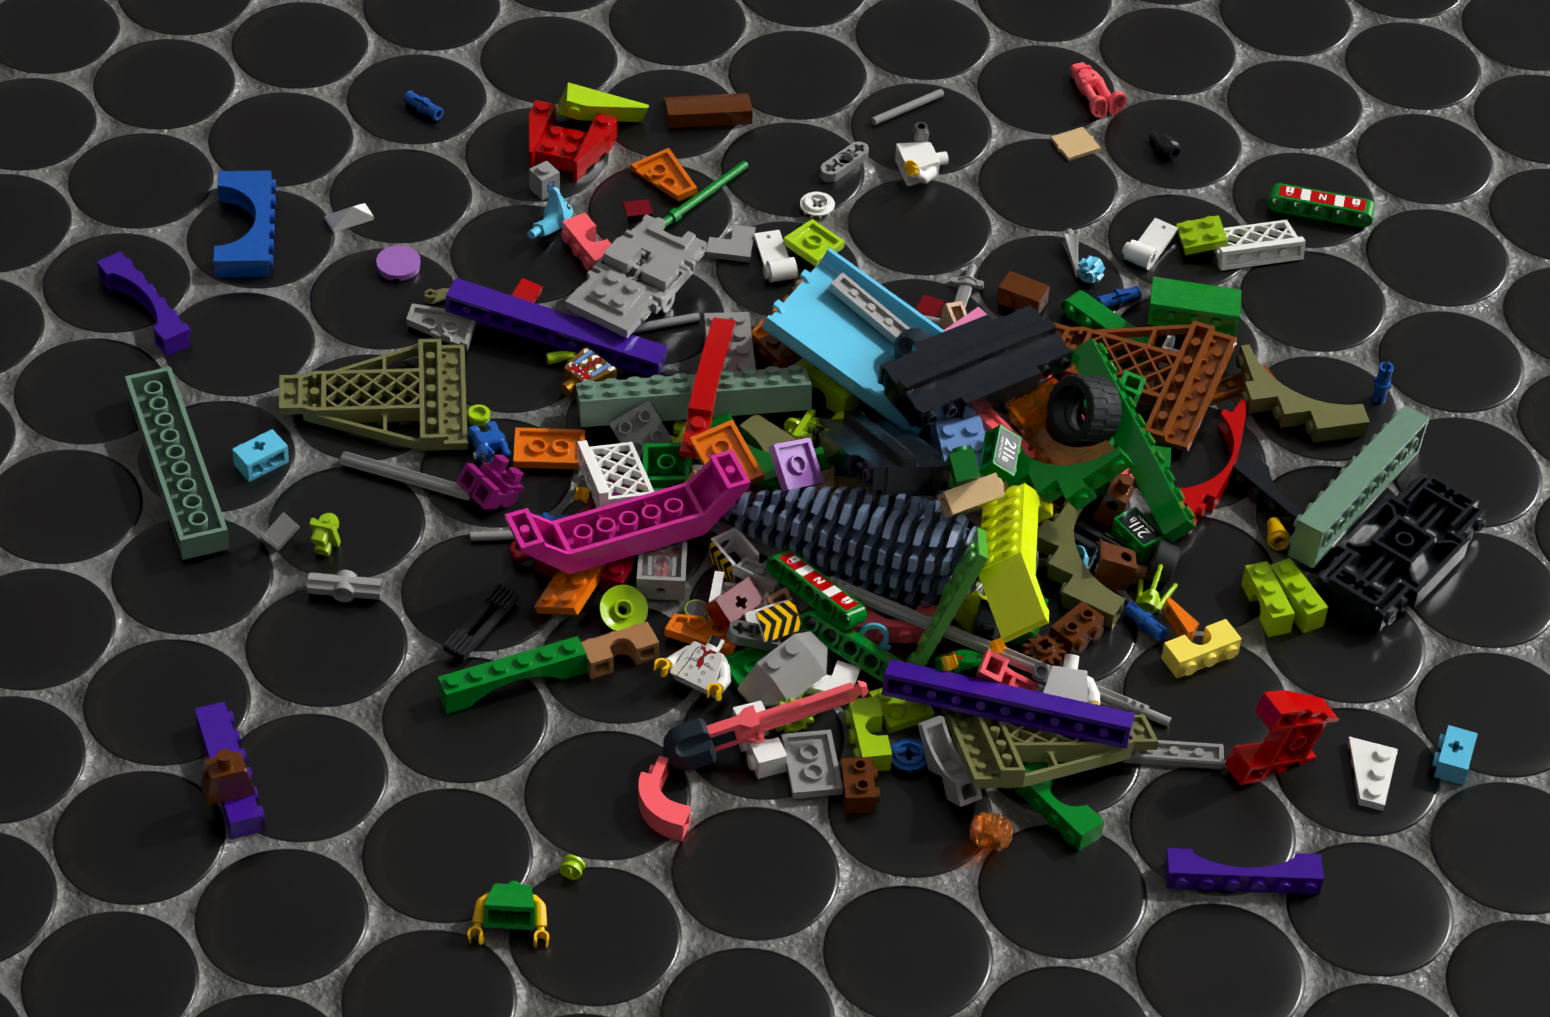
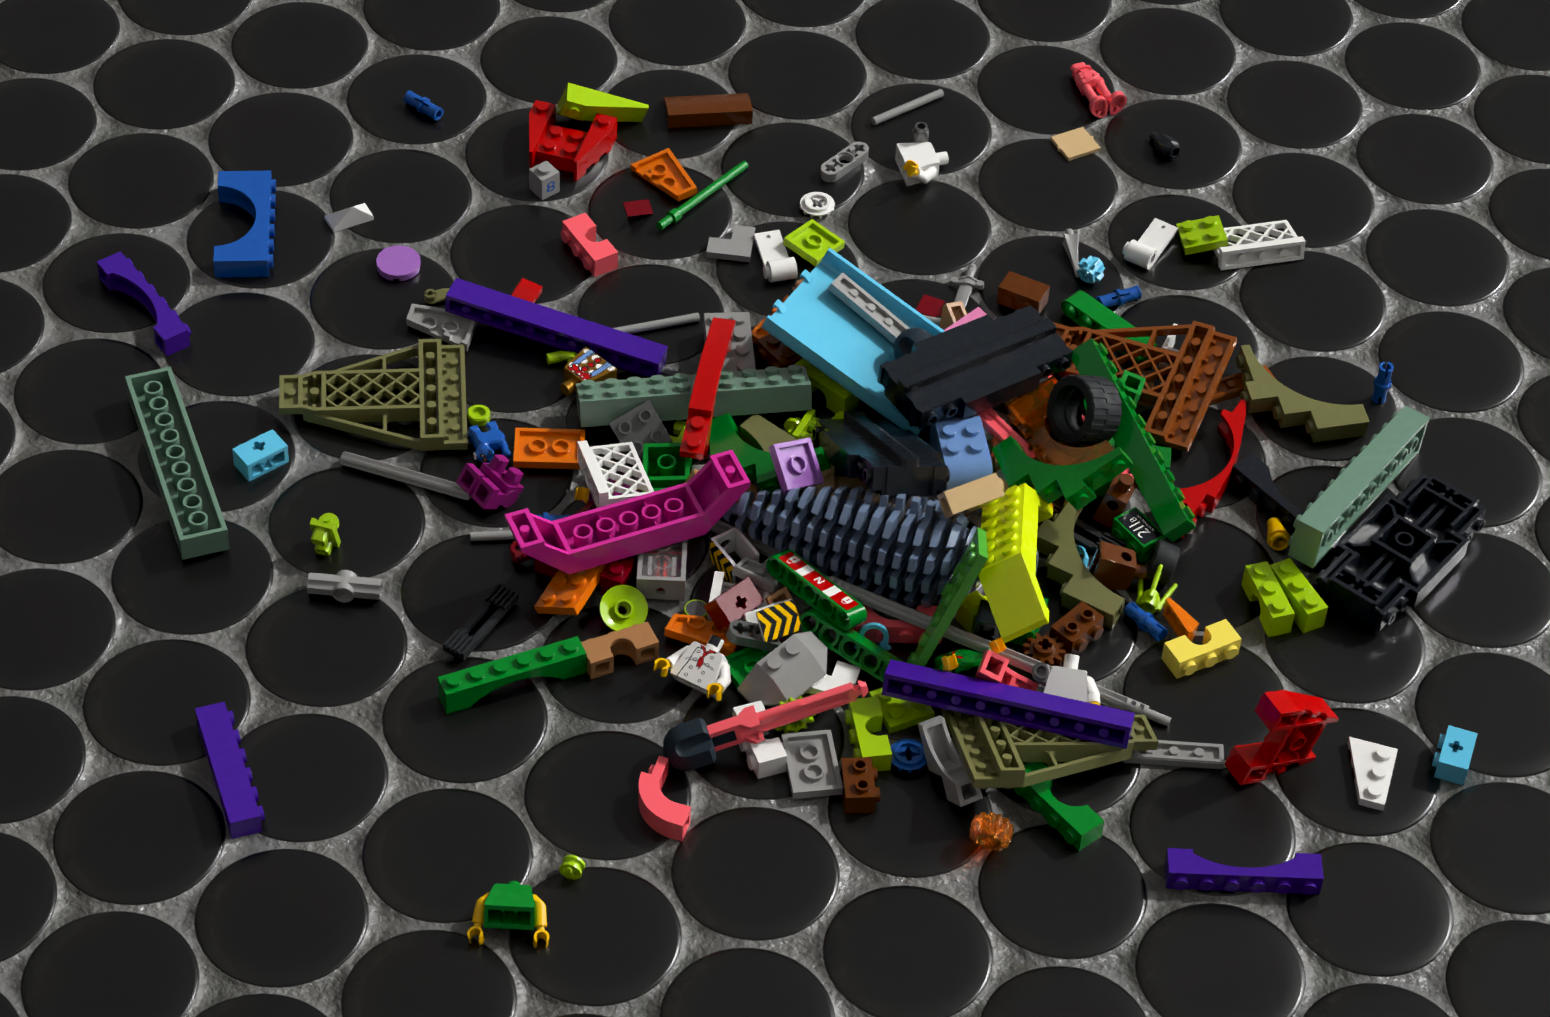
(225, 778): reddish brown torso -> none
(279, 531): light grey bracket -> none
(554, 213): medium azure animal -> none
(623, 302): light grey piece -> none
(725, 438): orange plate -> none
(962, 467): green arch -> none
(1000, 453): green brick -> none
(1182, 302): green panel -> none
(1321, 205): green beam -> none

